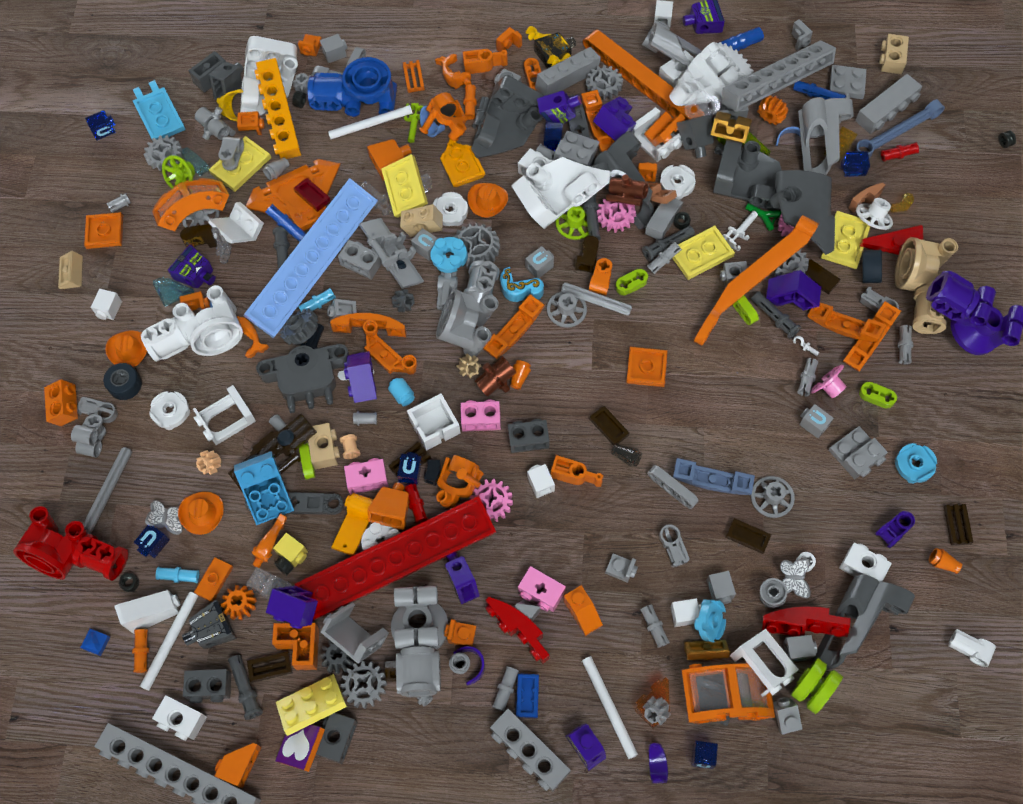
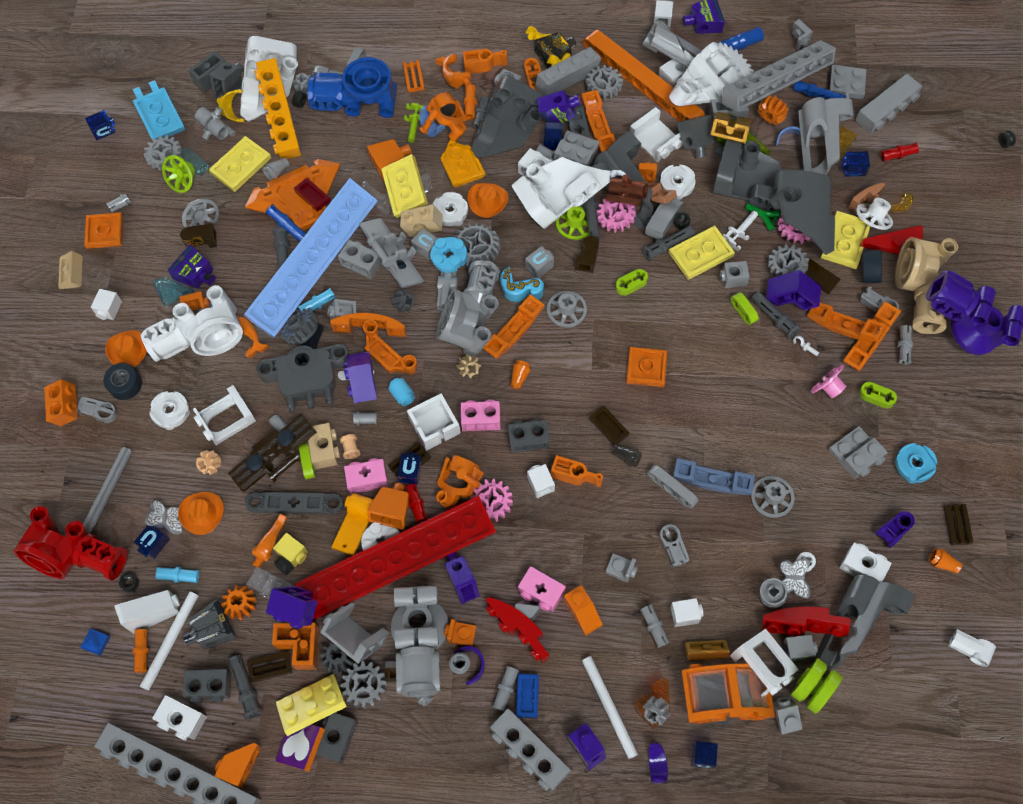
(89, 436): light grey piece -> none
(188, 198): orange window -> none
(213, 579): orange plate -> none
(222, 245): clear piece -> none
(231, 152): light grey piece -> none
(240, 226): white bracket -> none
(250, 121): orange bracket -> none
(263, 487): dark azure slope -> none
(309, 45): orange bracket -> none
(333, 48): light grey brick -> none
(360, 125): white piece -> none
(433, 472): black piece -> none
(495, 377): copper pin -> none
(506, 39): orange bracket -> none
(596, 298): light grey axle -> none
(601, 278): orange piece -> none
(614, 118): dark purple brick -> none
(662, 128): orange bracket -> none
(664, 257): light grey pin -> none
(702, 107): clear plate -> none
(710, 620): medium azure plate -> none
(721, 587): light grey brick -> none
(748, 536): dark brown tile -> none
(758, 271): orange piece -> none
(807, 377): light grey pin -> none
(815, 420): light grey brick -> none
(894, 53): tan brick -> none
(931, 111): sand blue piece -> none

